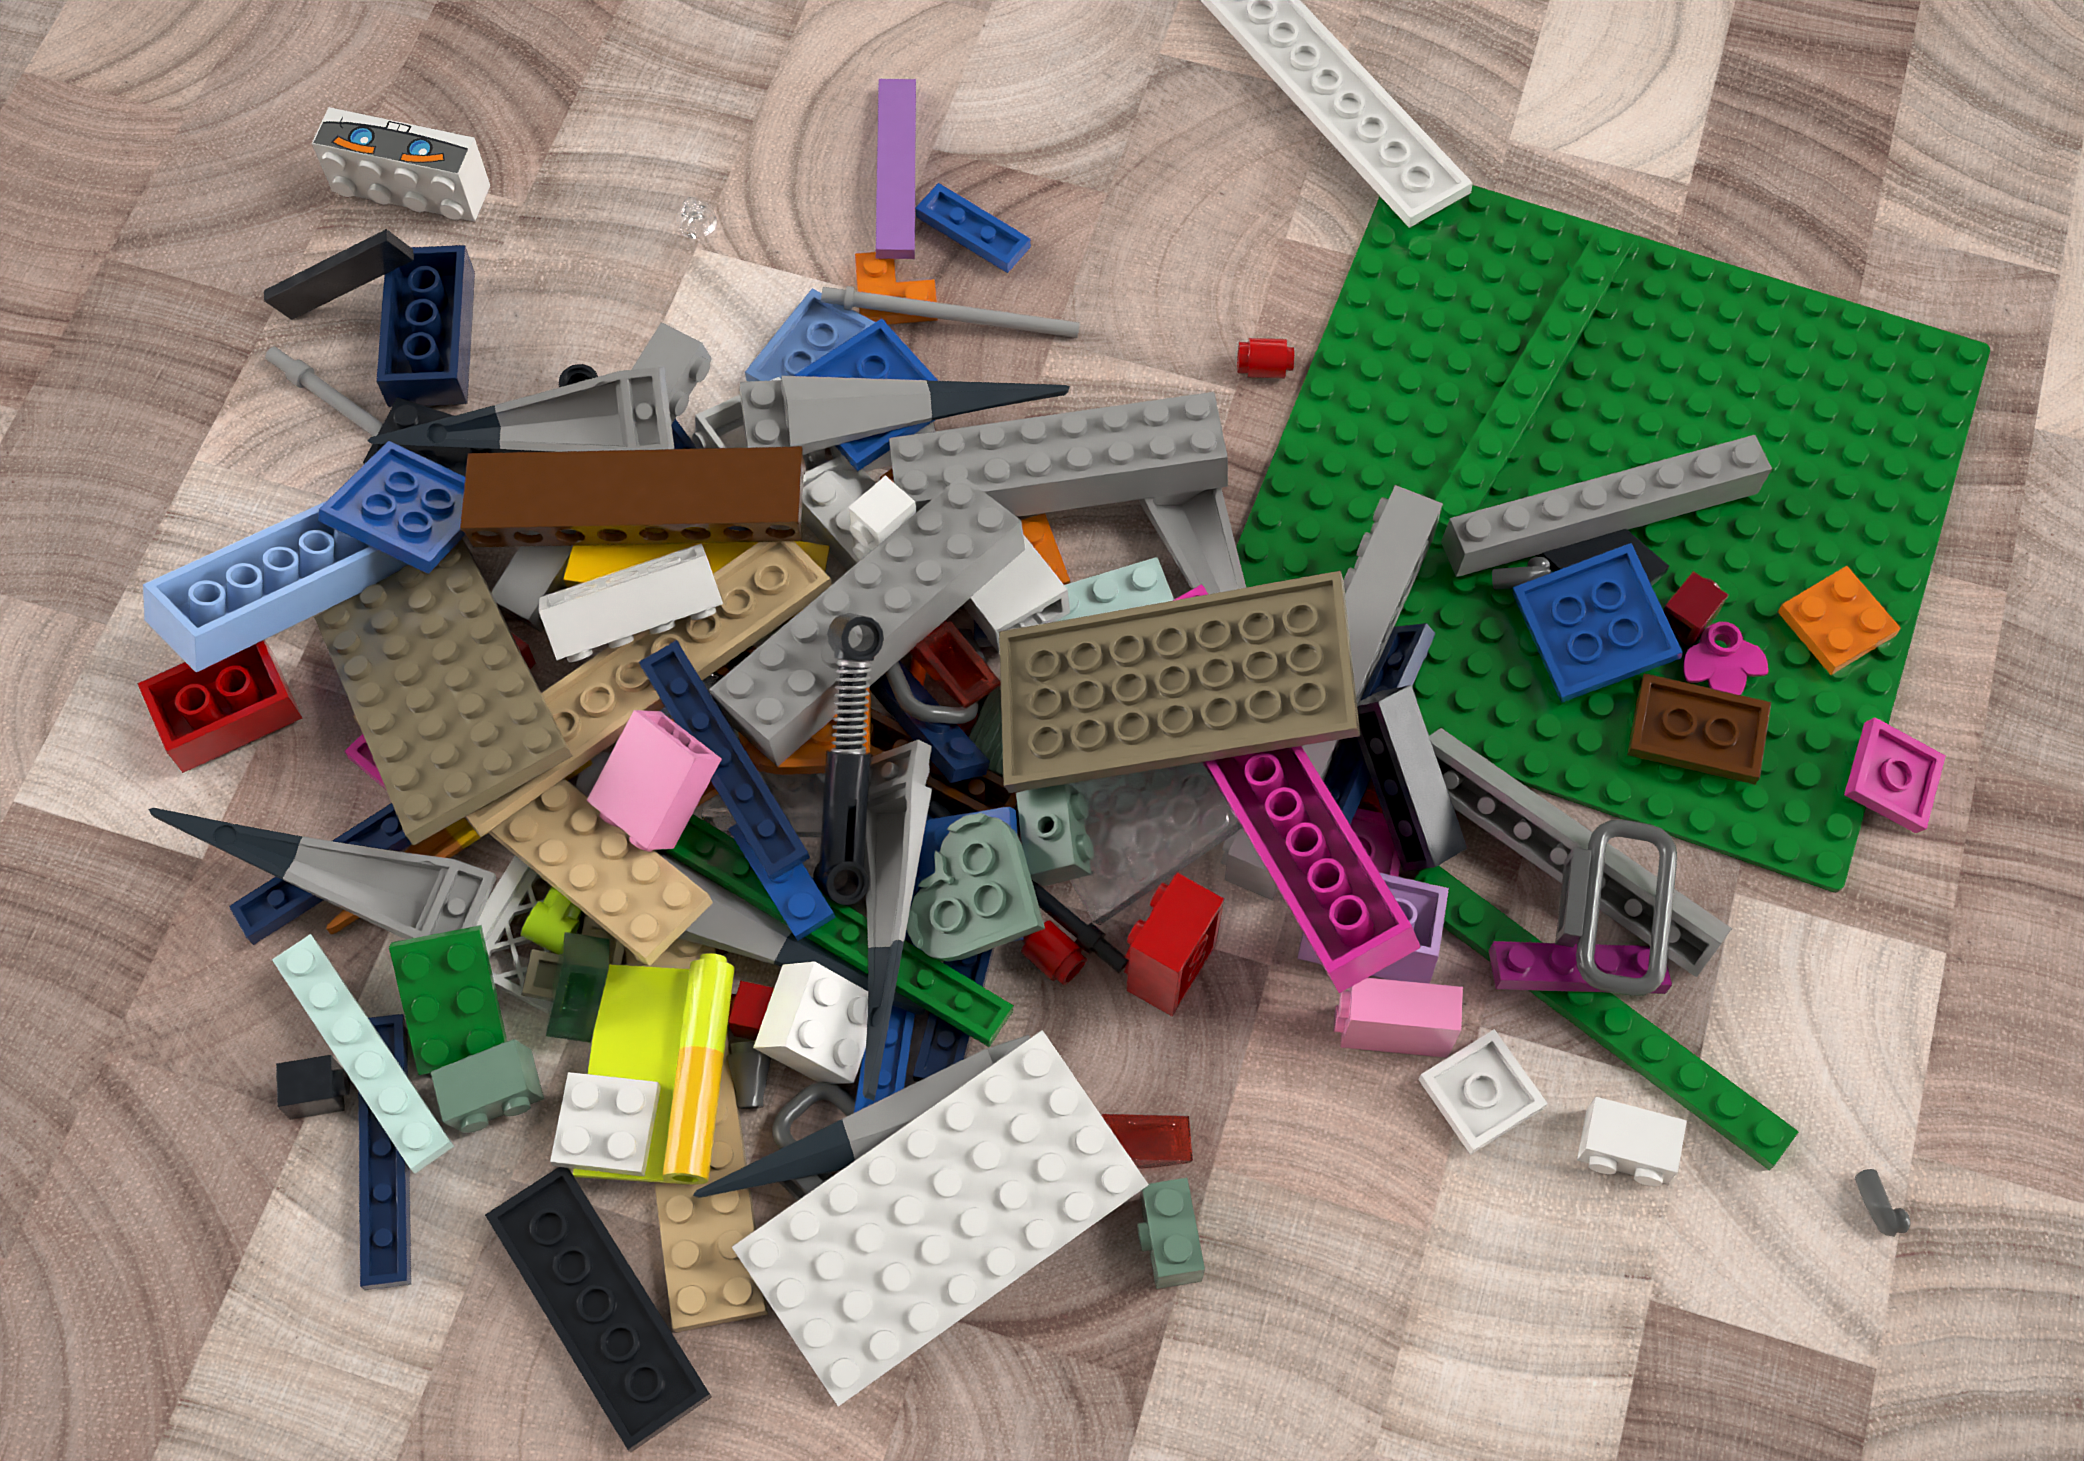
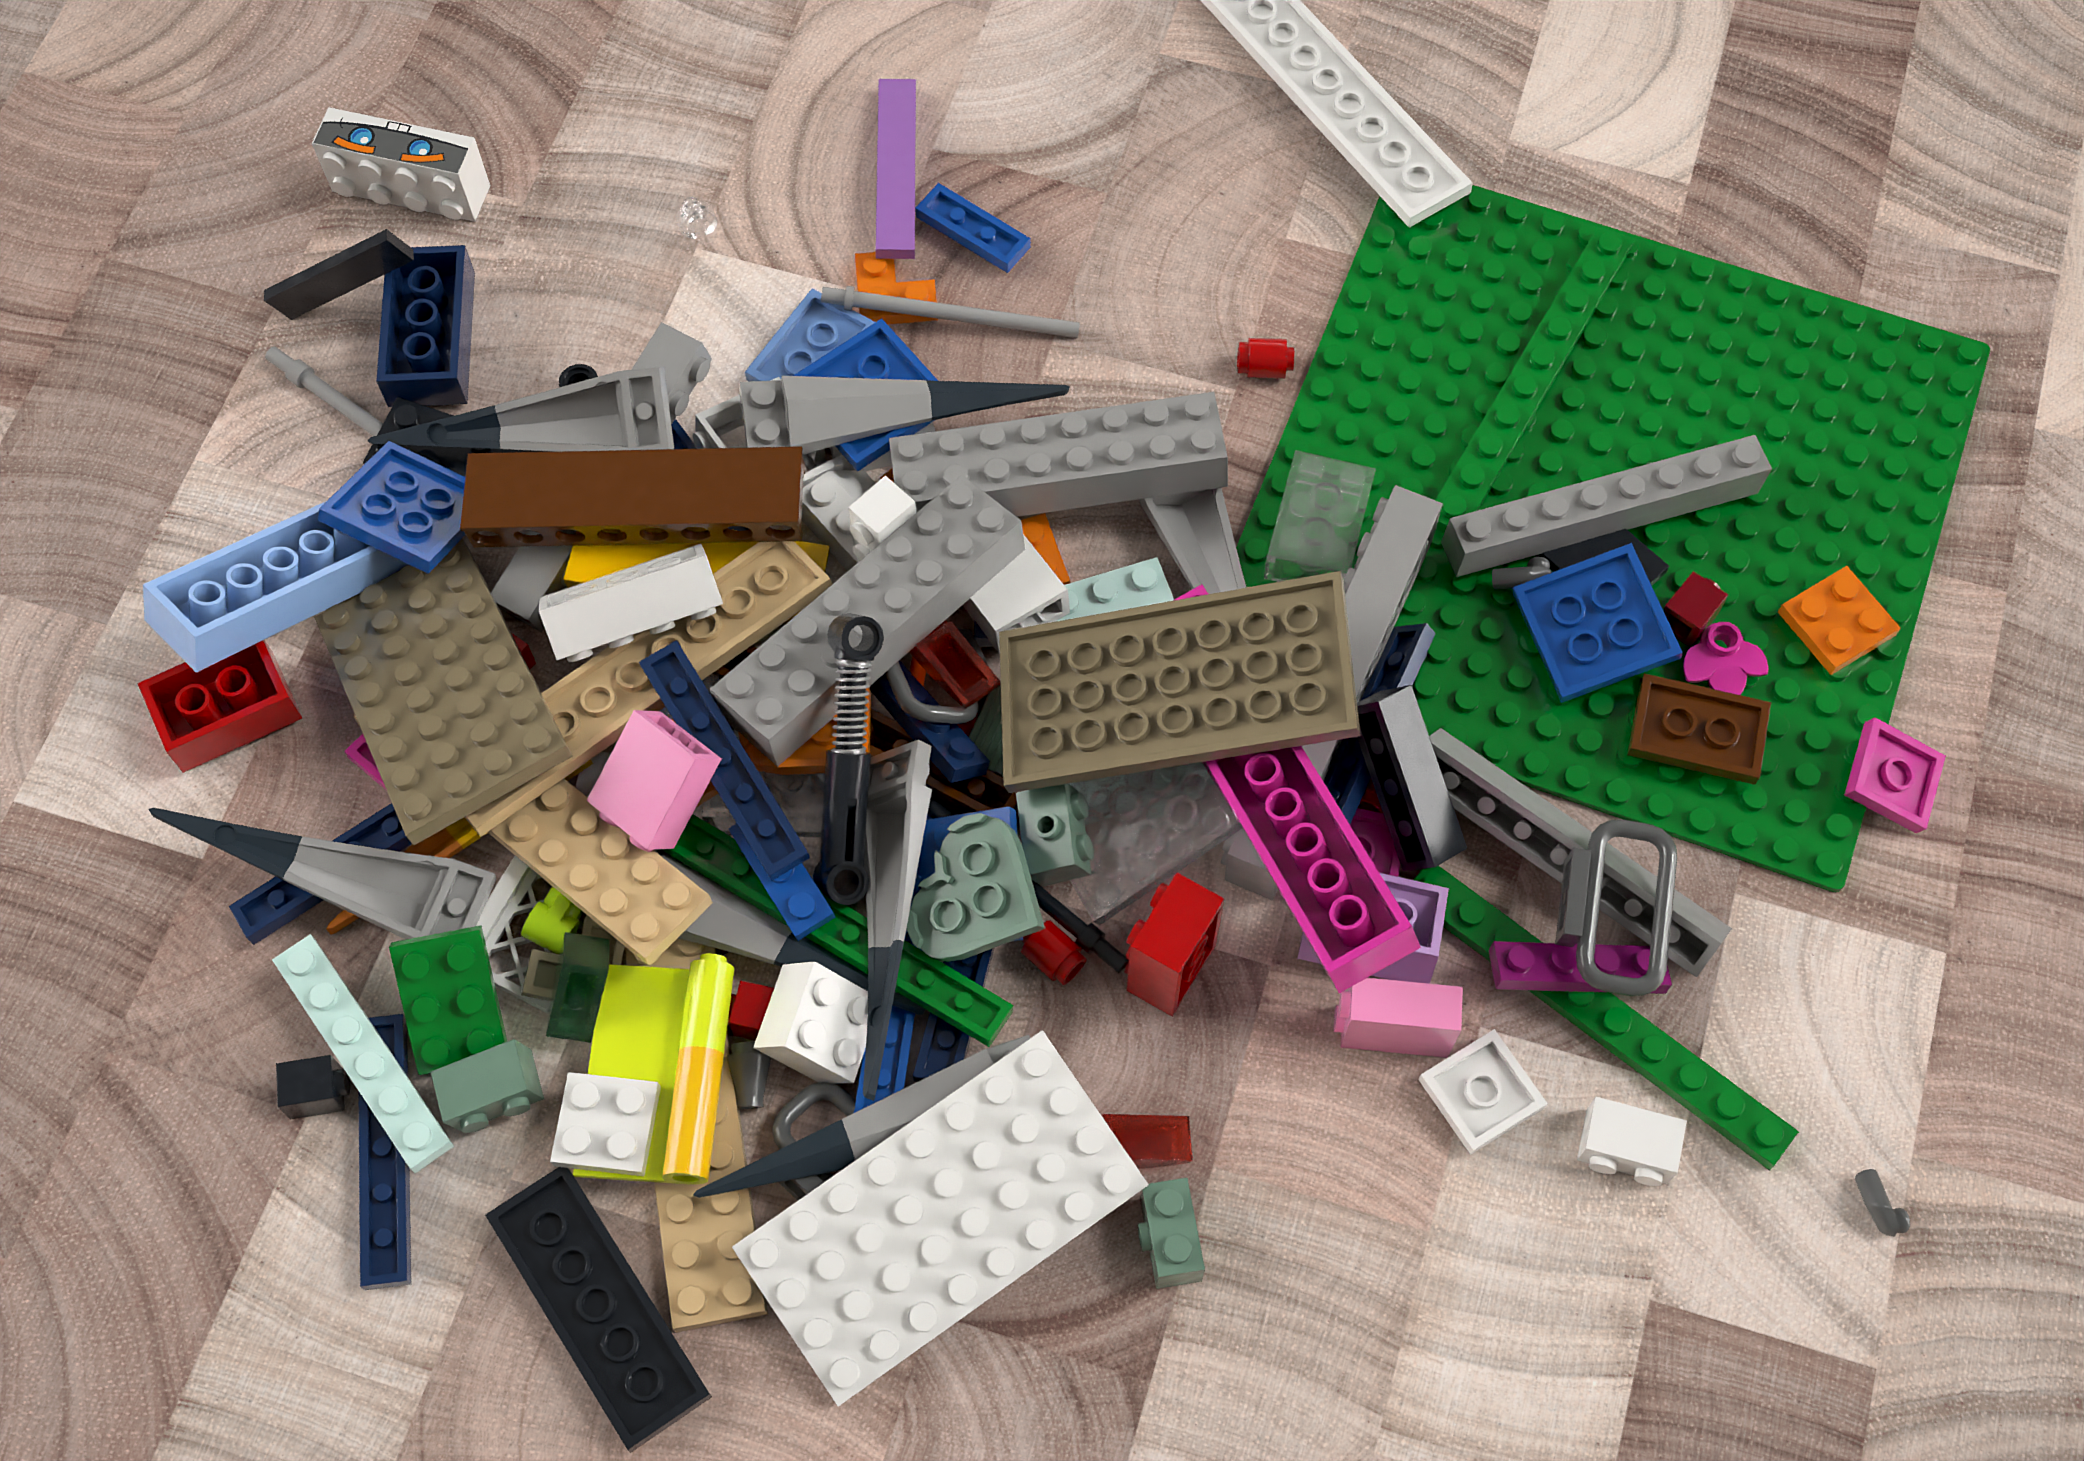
(1318, 518): none -> clear brick

